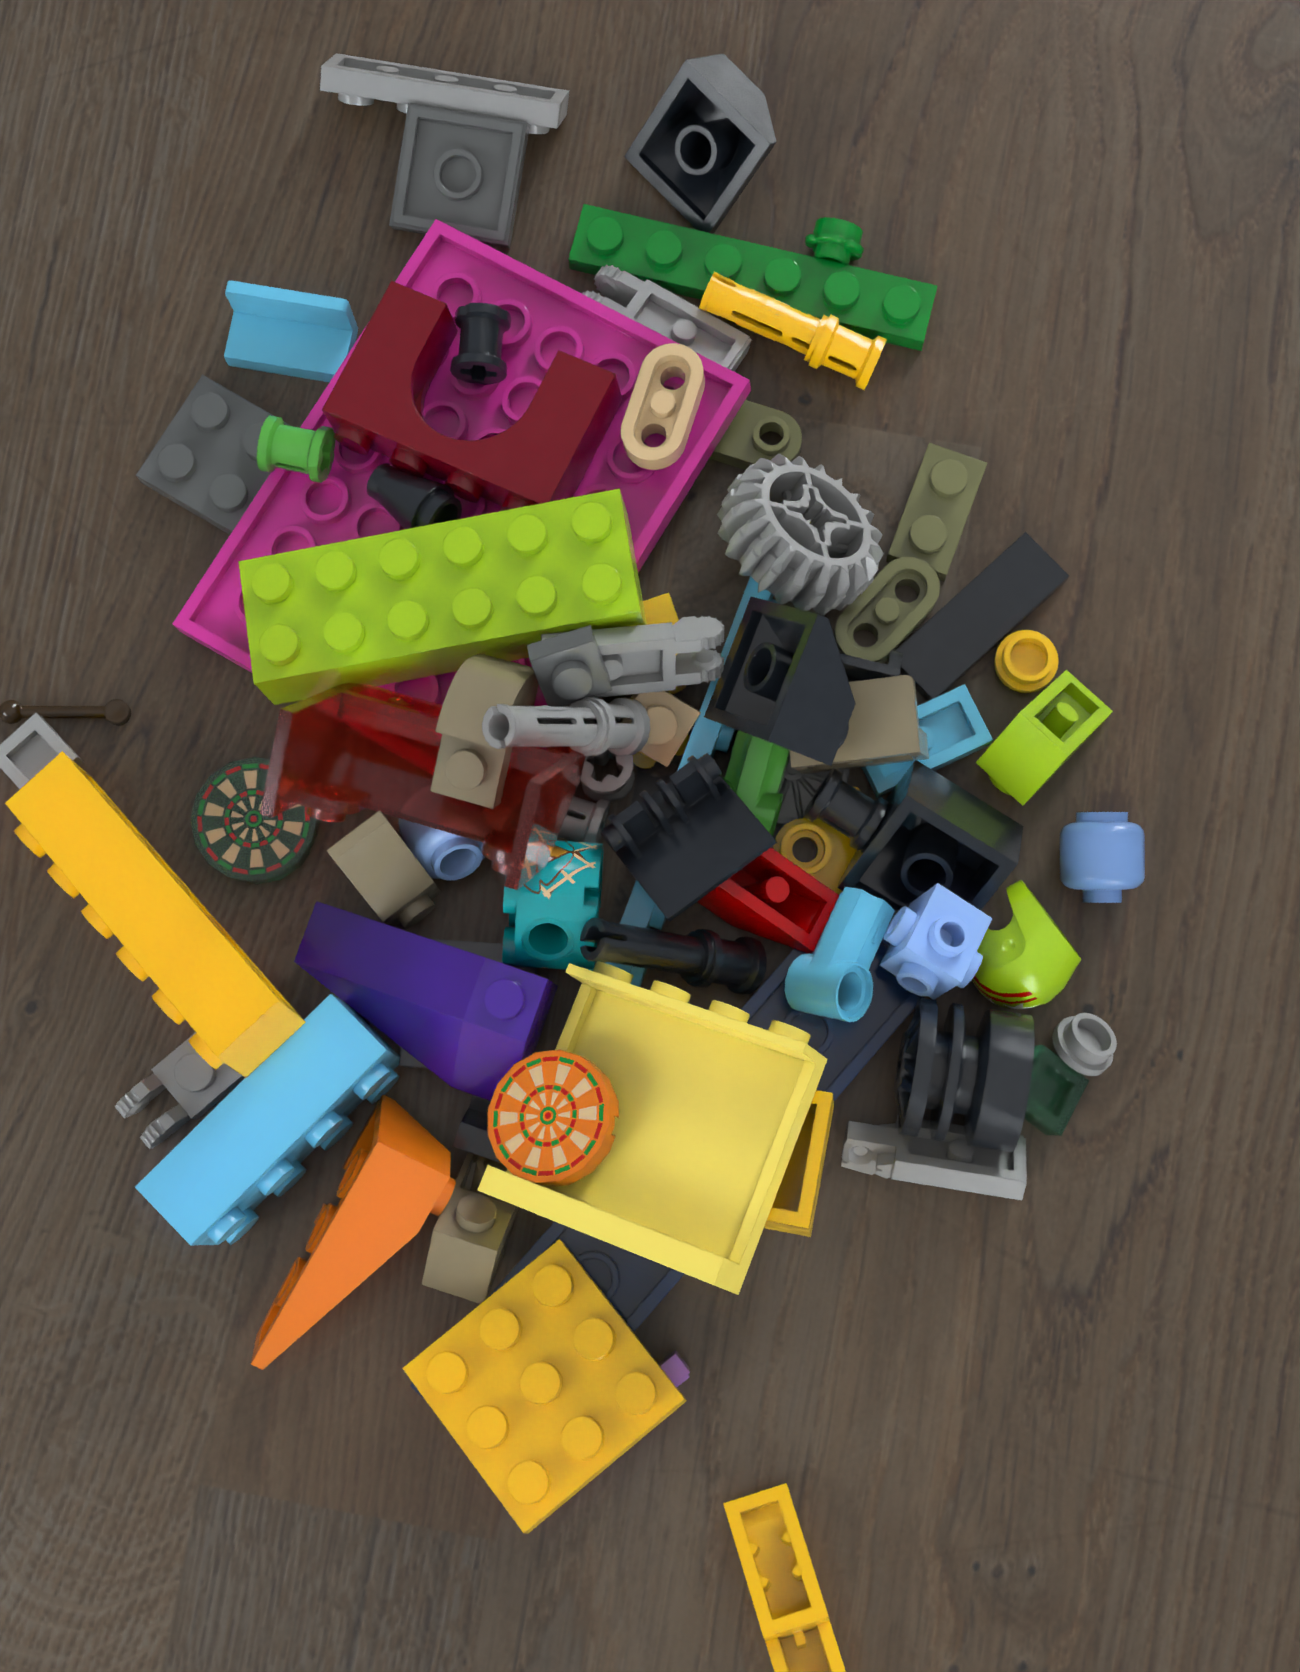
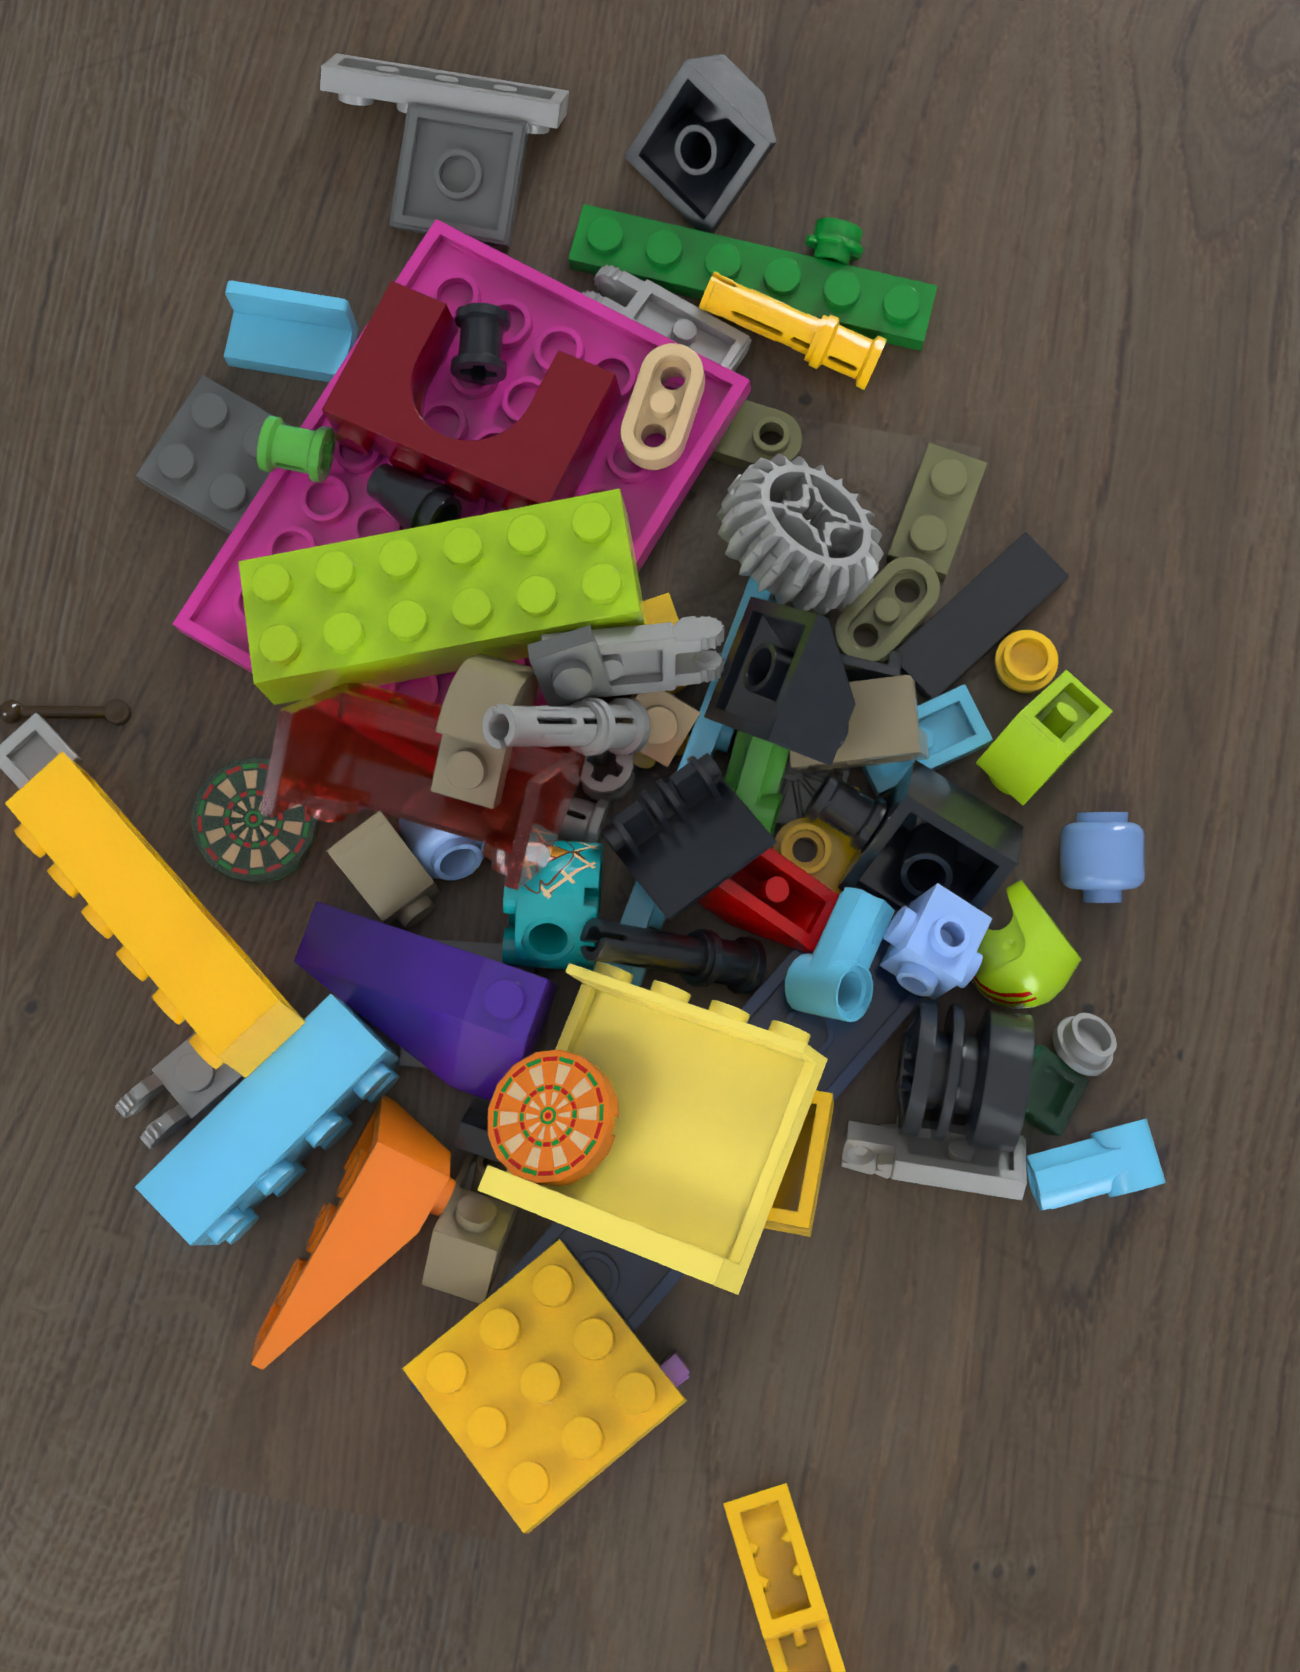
(1109, 1162): none -> medium azure piece

